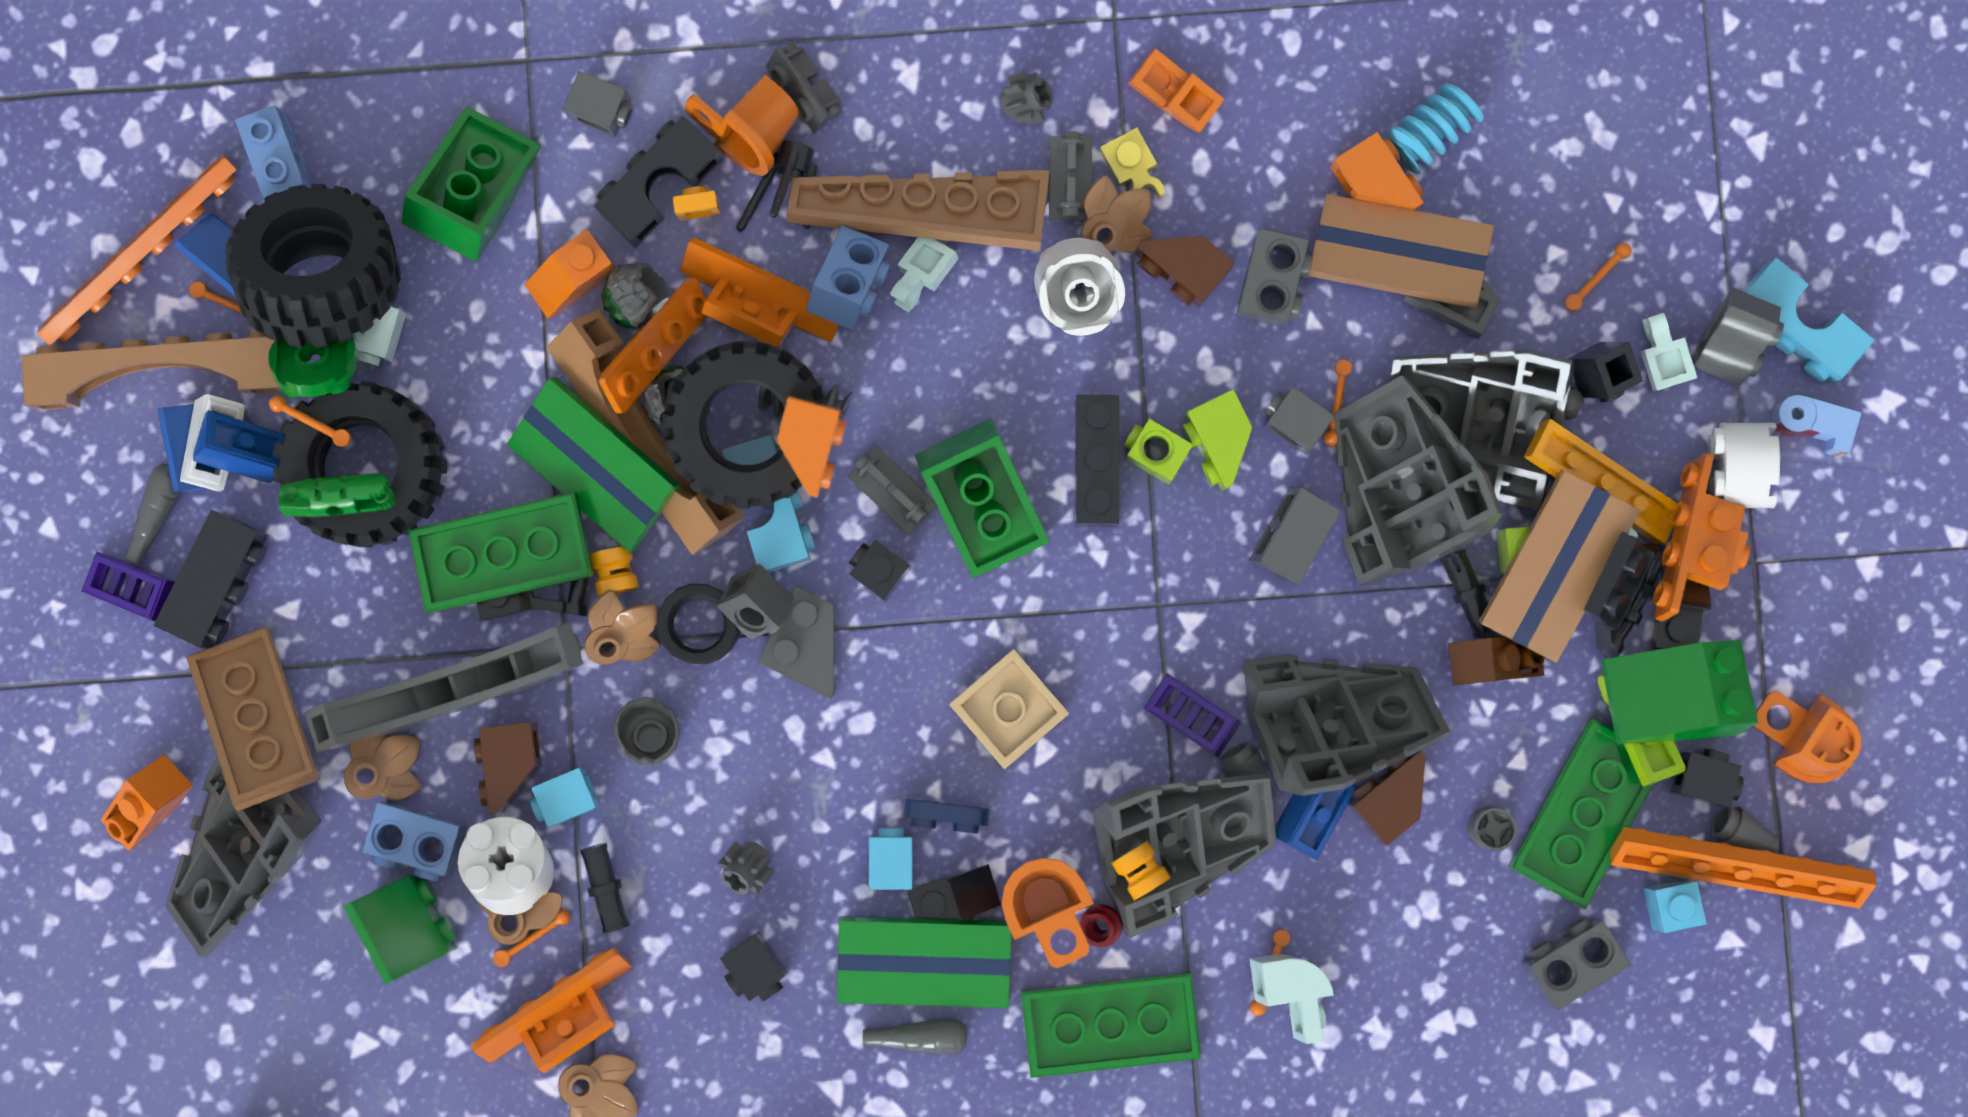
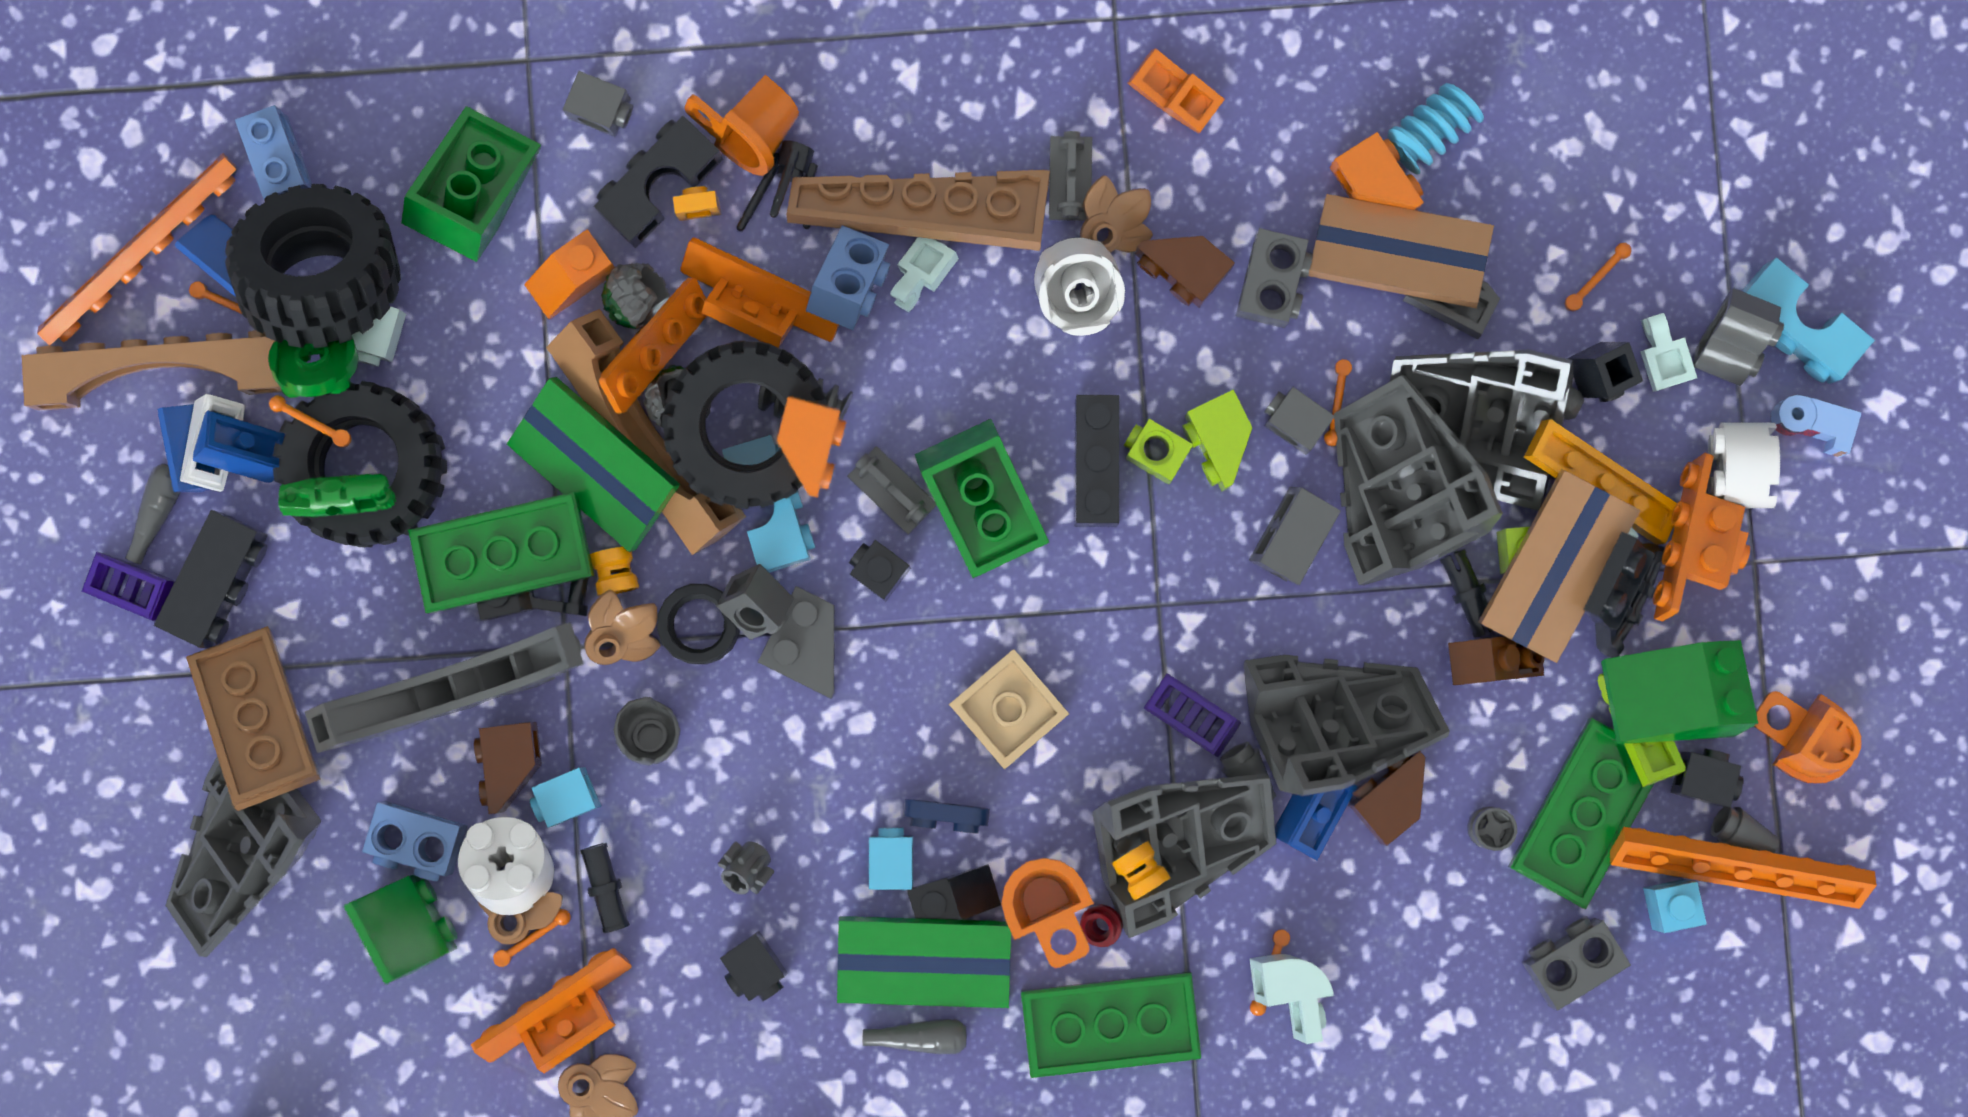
(145, 802): orange slope -> none
(389, 762): medium nougat plate -> none
(791, 71): dark grey hinge -> none
(1026, 98): dark grey gear -> none
(1131, 160): light yellow plate -> none
(1686, 624): black slope -> none

